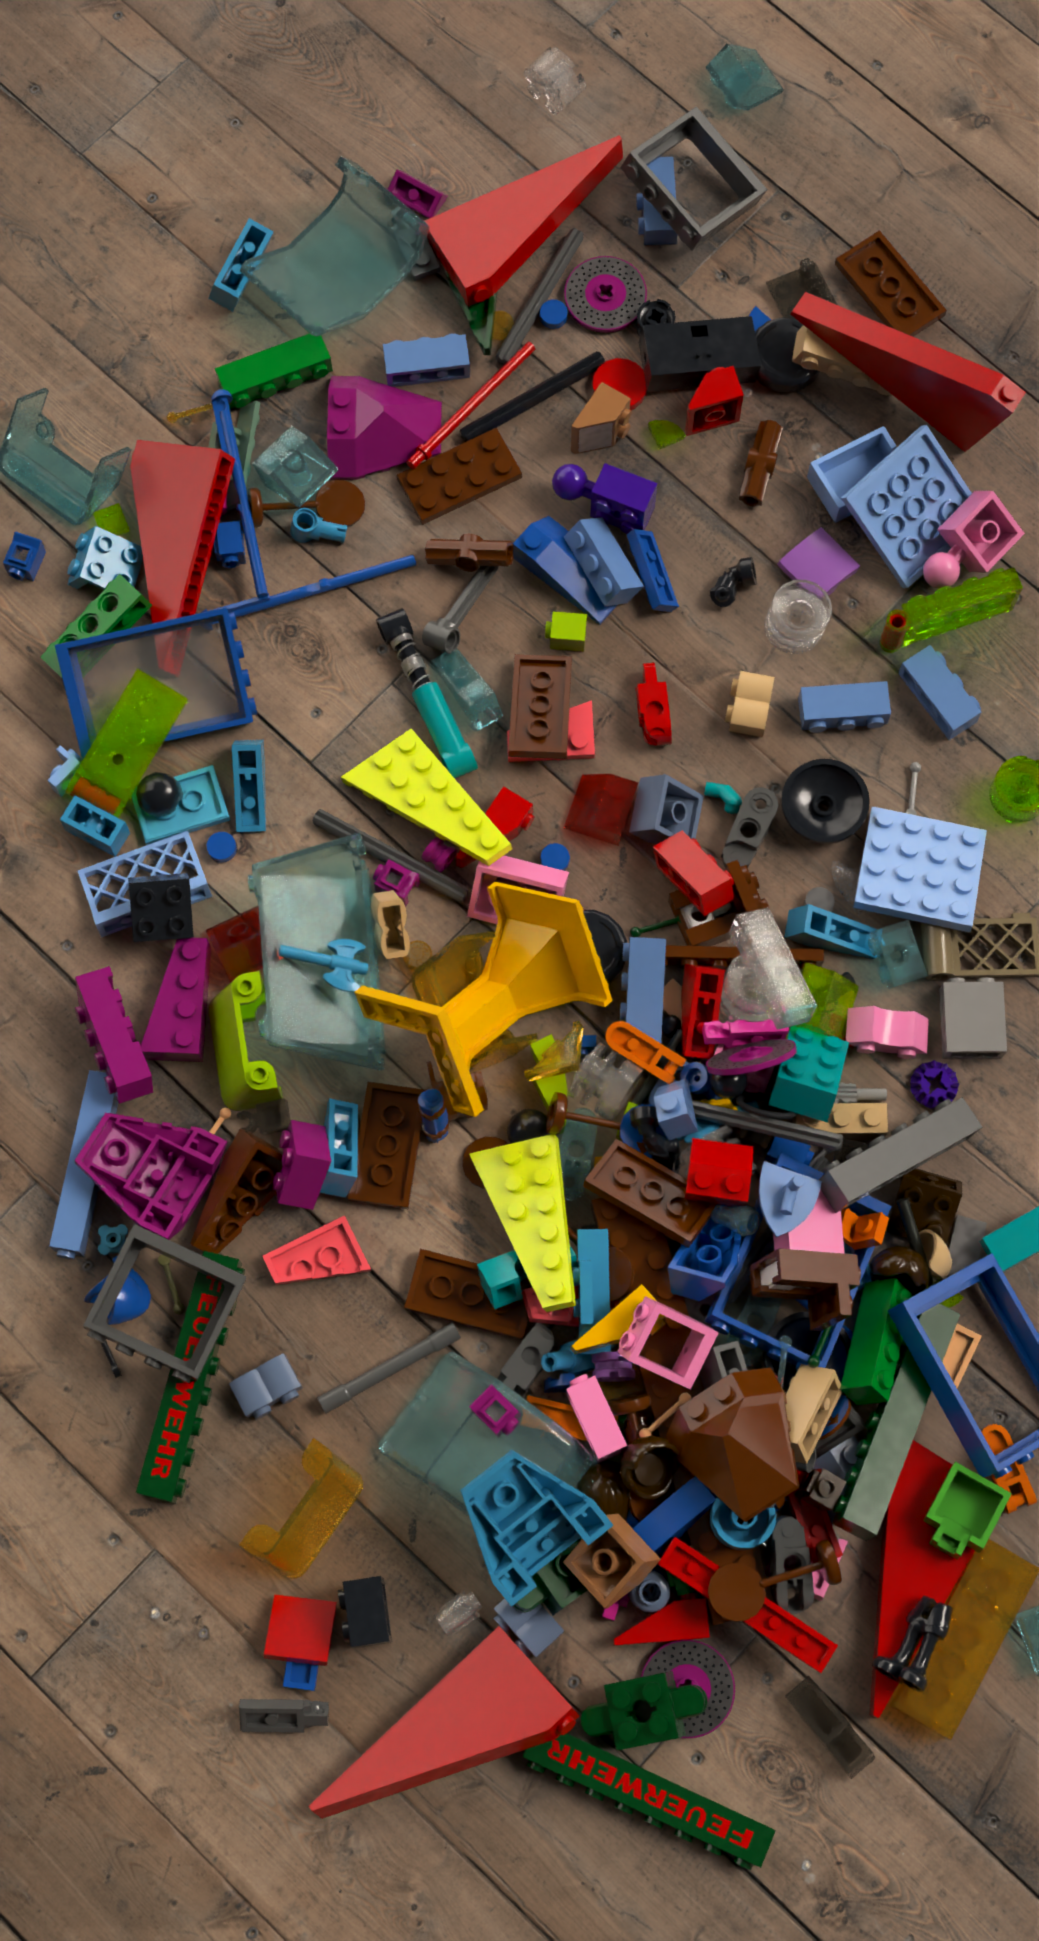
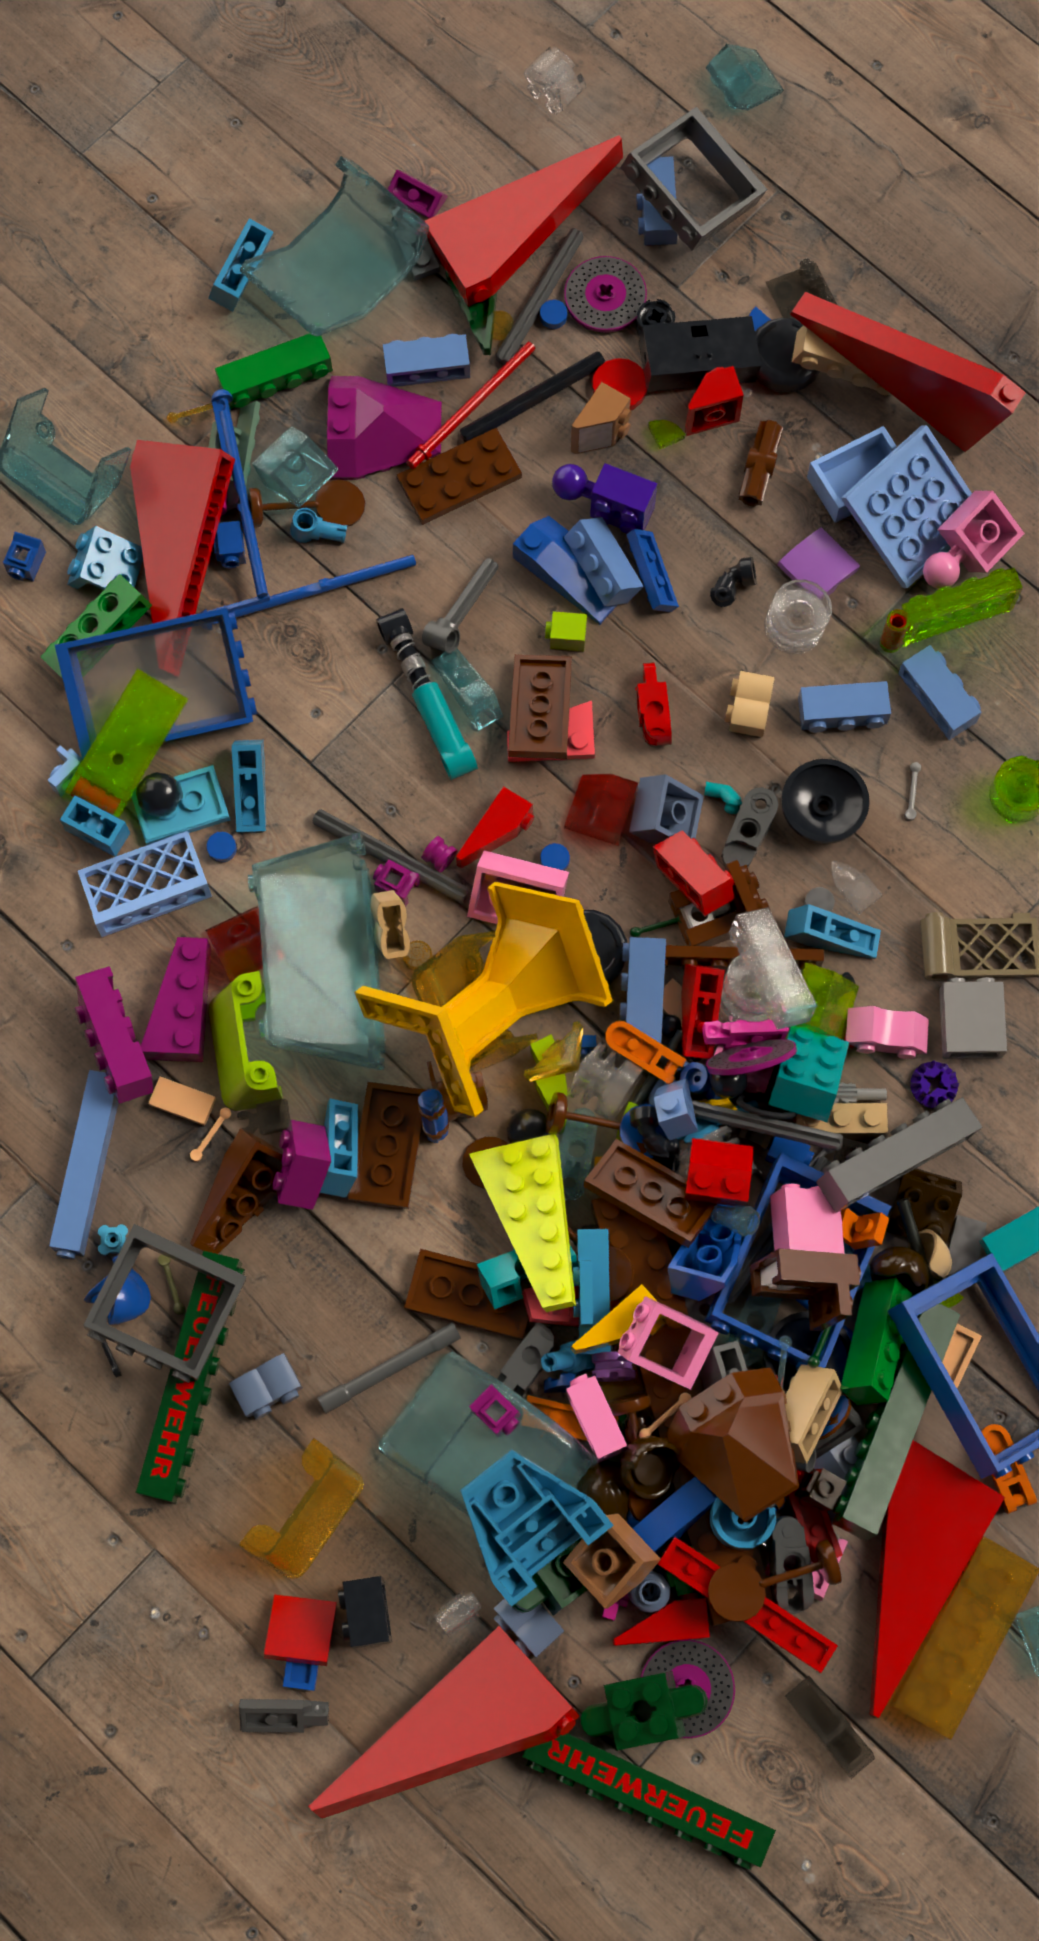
(112, 519): clear neon green tile -> none
(151, 1169): magenta wedge -> none
(160, 907): black brick -> none
(182, 1101): none -> light nougat tile
(318, 1255): coral wing -> none
(341, 962): dark azure piece -> none
(424, 792): neon yellow wing -> none
(469, 552): reddish brown piece -> none
(786, 1197): medium blue shield -> none
(890, 285): reddish brown plate -> none
(909, 965): clear light blue brick -> none
(920, 869): light blue plate -> none
(925, 1620): black piece -> none
(965, 1511): bright green piece -> none

